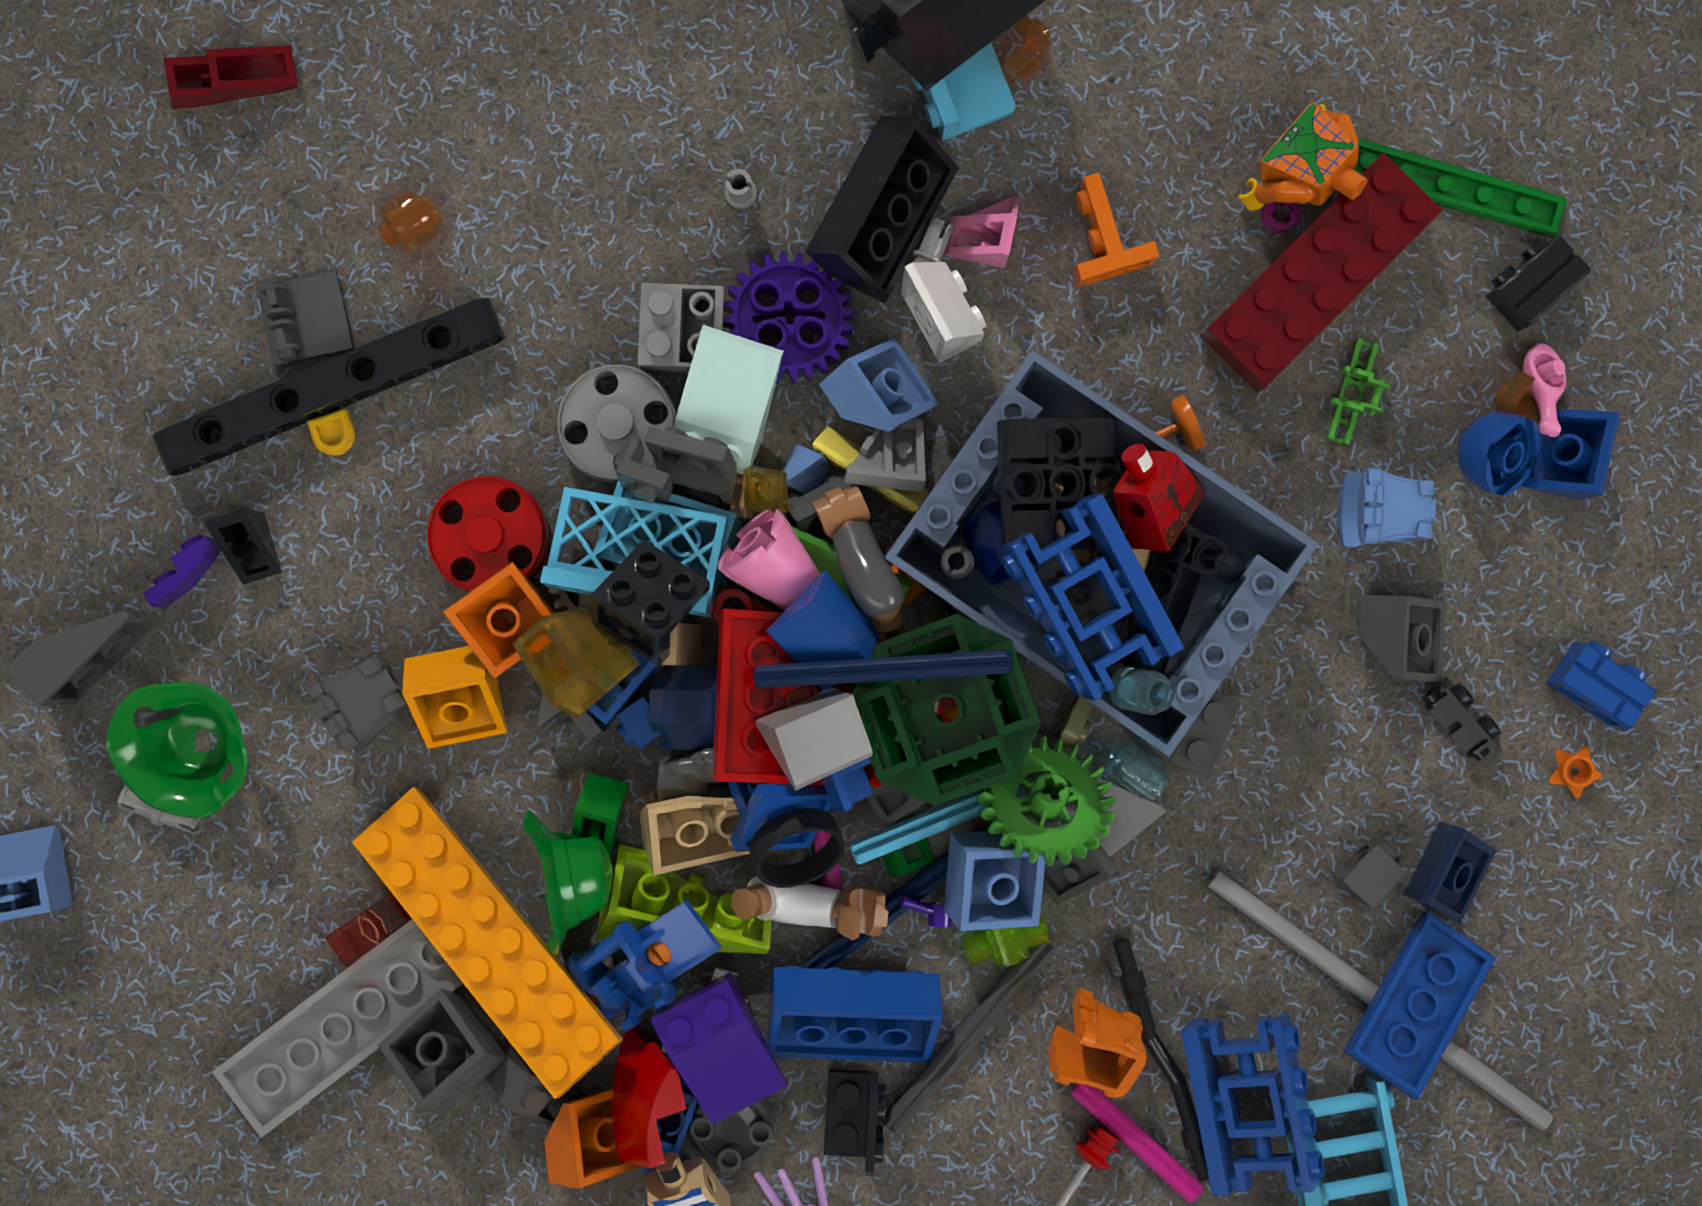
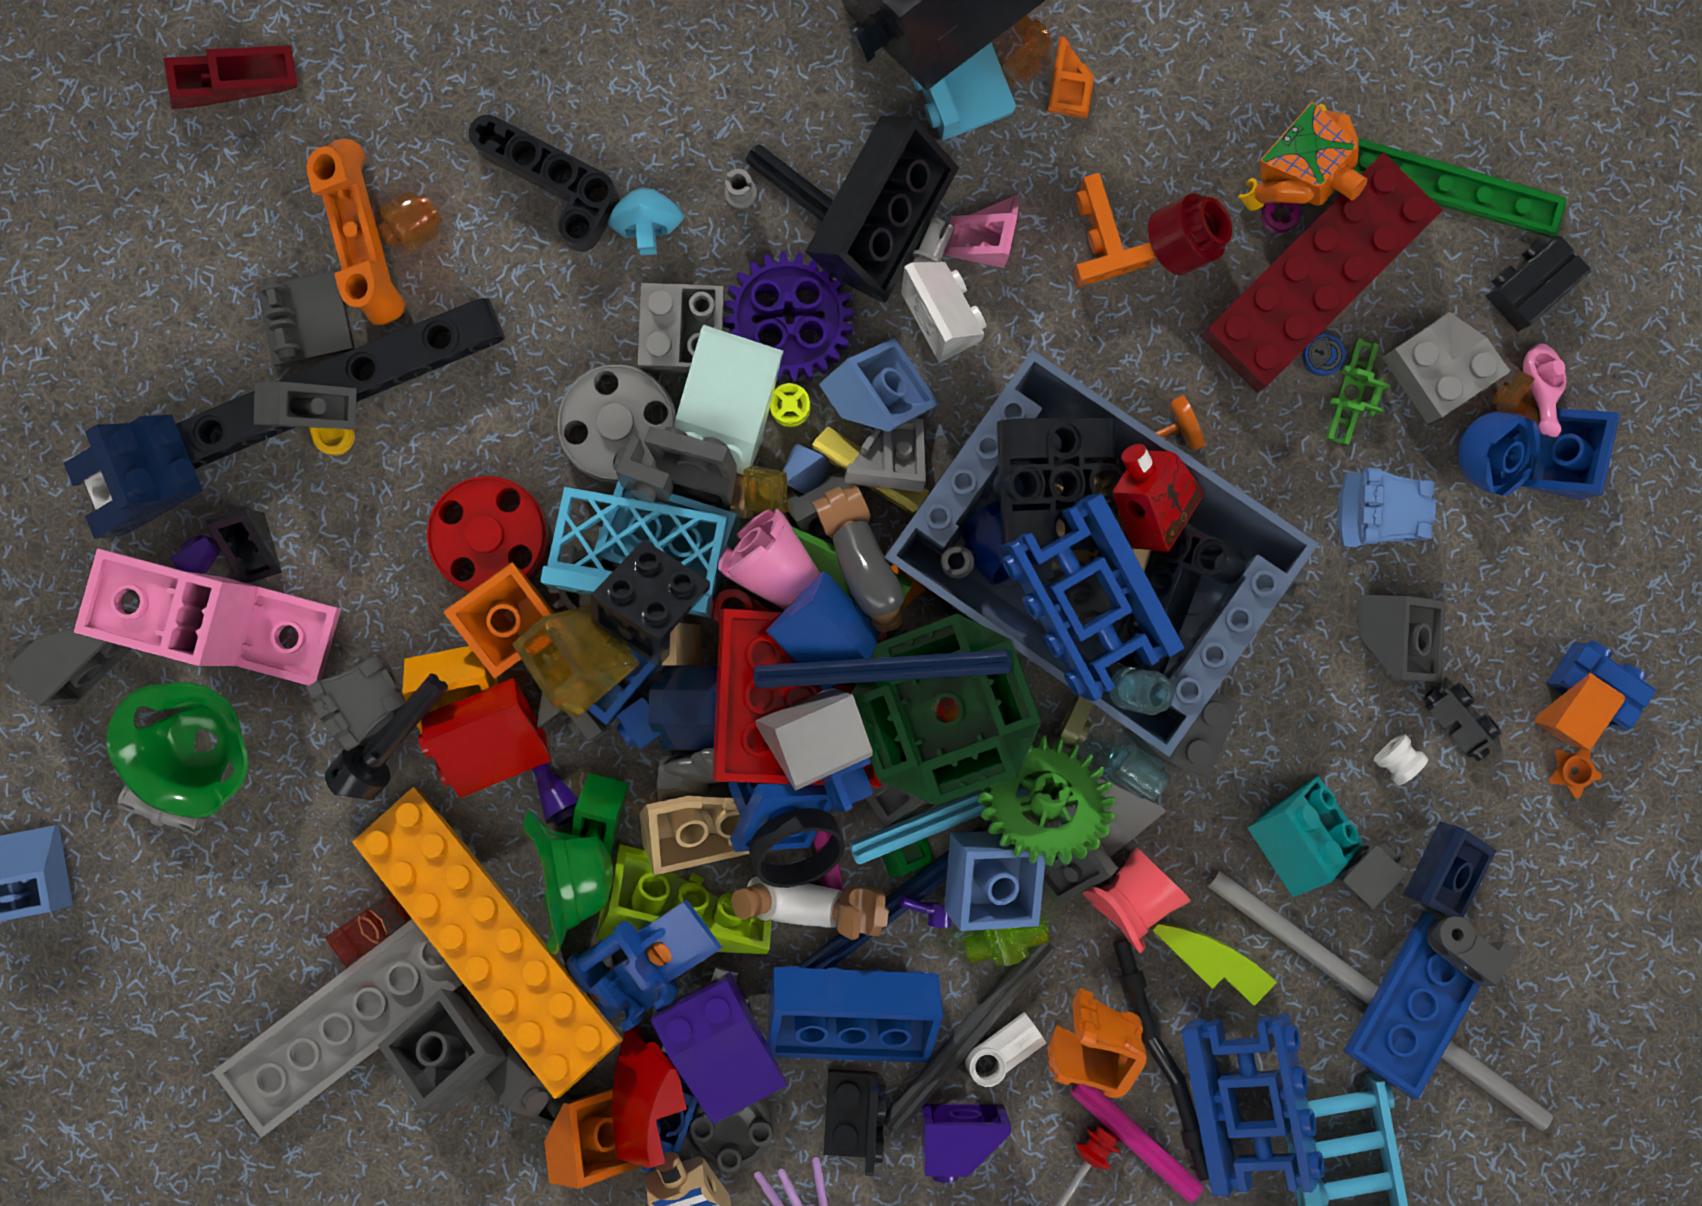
(133, 473): none -> dark blue brick
(205, 619): none -> bright pink bracket
(304, 405): none -> dark grey slope
(364, 278): none -> orange plate
(365, 768): none -> black piece
(484, 739): none -> red brick
(542, 172): none -> black beam
(556, 798): none -> dark purple cone
(644, 215): none -> medium azure piece
(786, 400): none -> neon yellow wheel
(789, 181): none -> black axle
(960, 1137): none -> dark purple slope
(1008, 1046): none -> white piece
(1070, 83): none -> orange tile
(1137, 897): none -> coral hat
(1189, 233): none -> dark red piece
(1215, 960): none -> lime slope
(1306, 837): none -> teal slope
(1324, 355): none -> tile
(1401, 759): none -> white wheel
(1445, 366): none -> light grey slope
(1469, 953): none -> dark grey leg
(1581, 712): none -> orange slope

